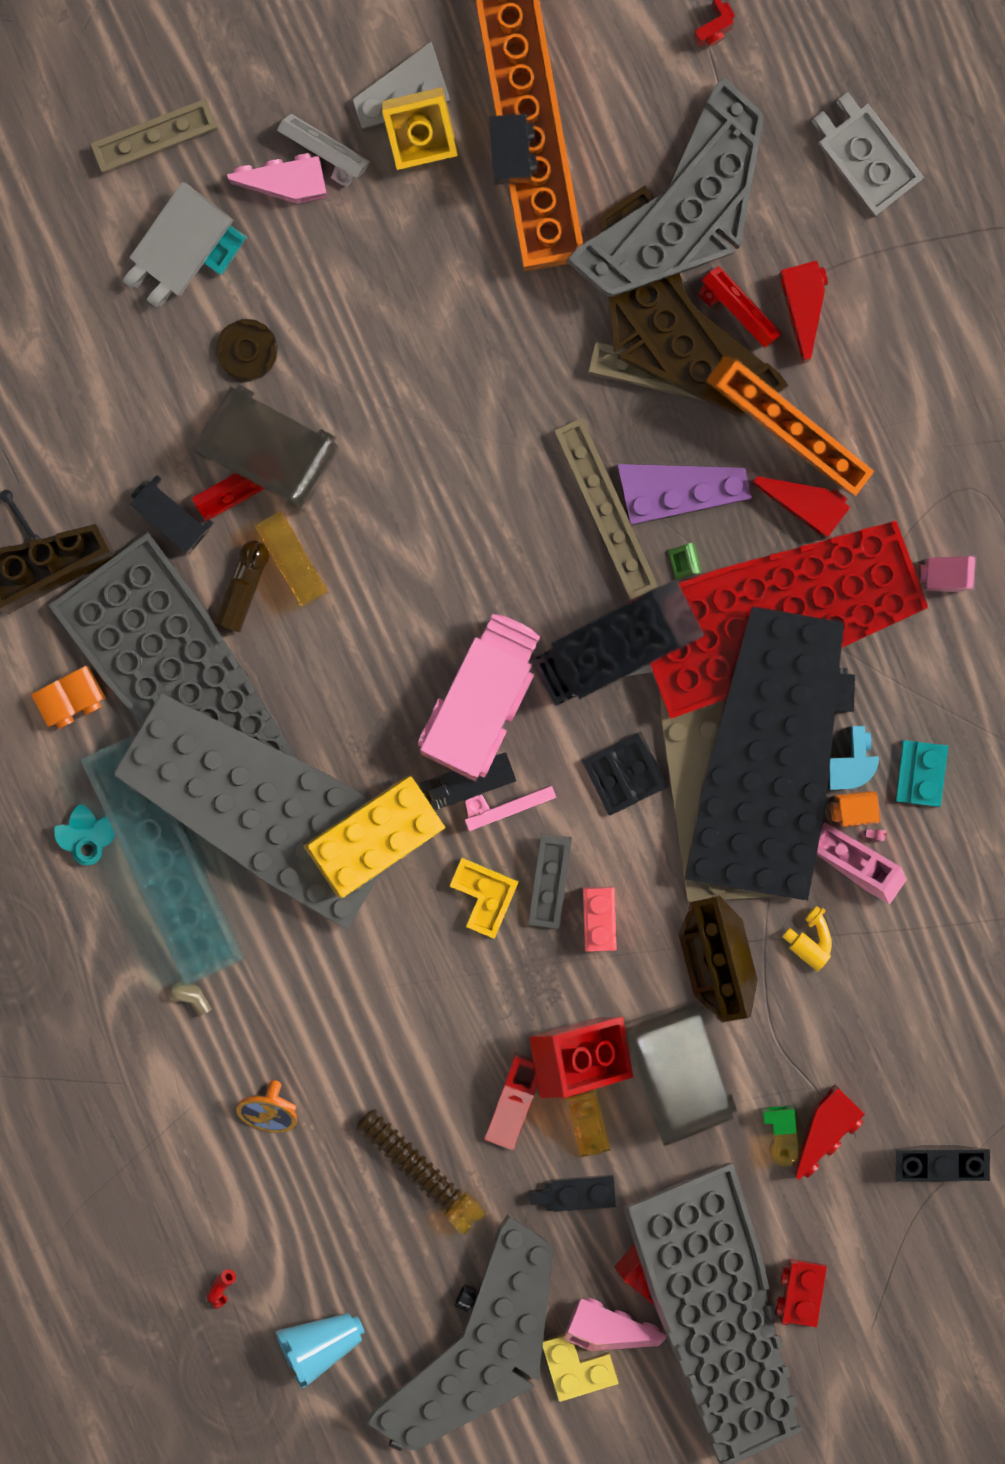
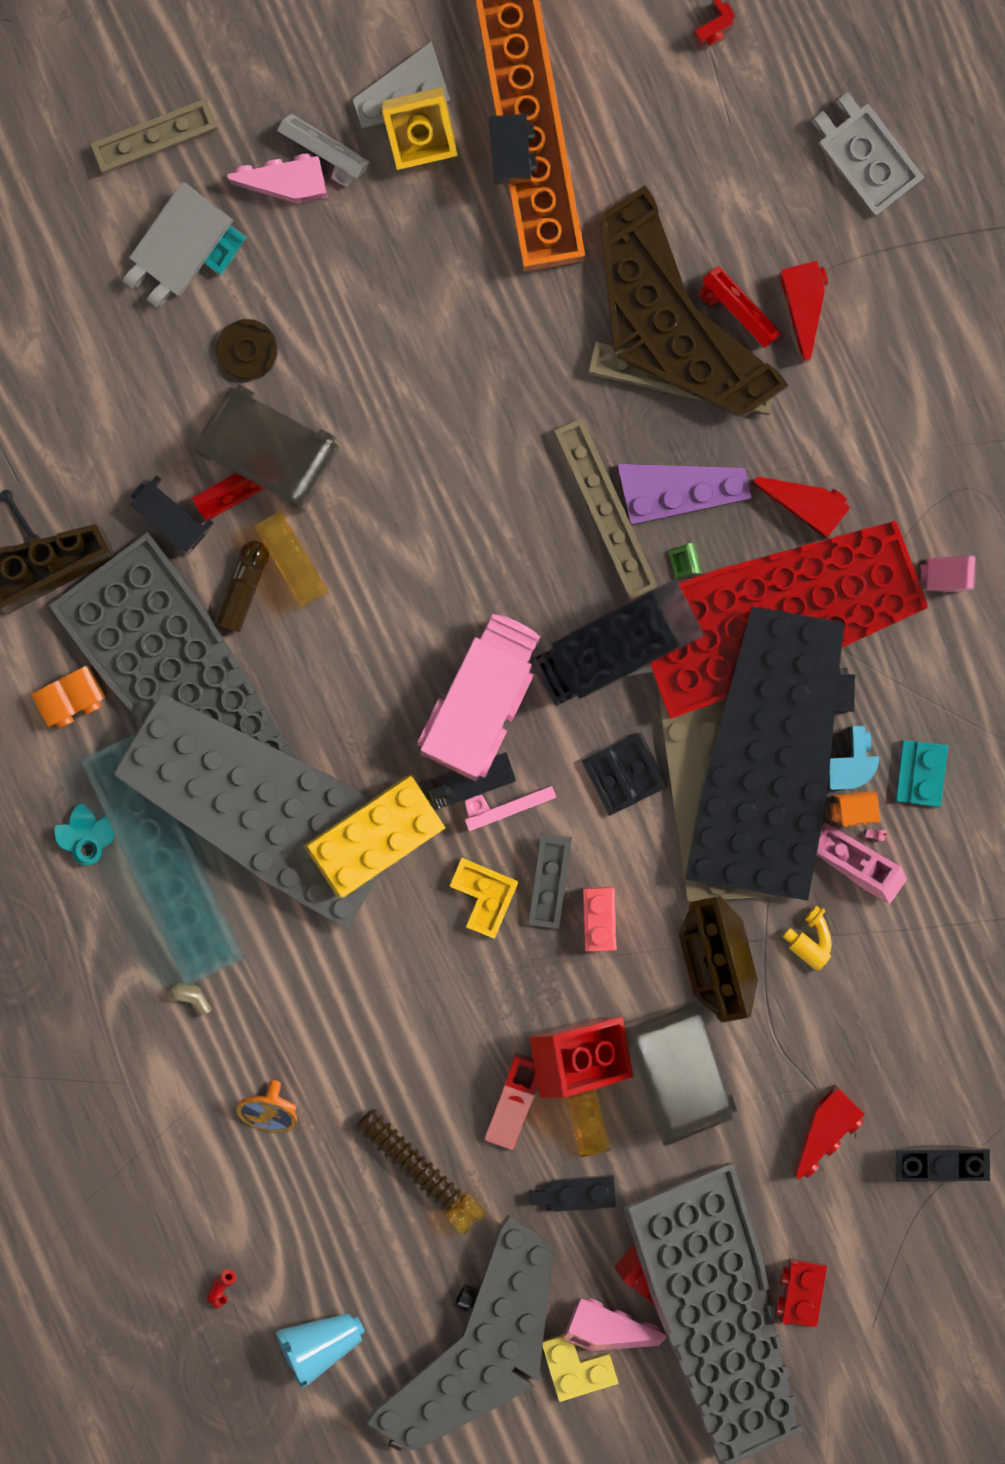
(704, 197): dark grey wing -> none
(784, 1143): leg -> none
(789, 425): orange brick -> none

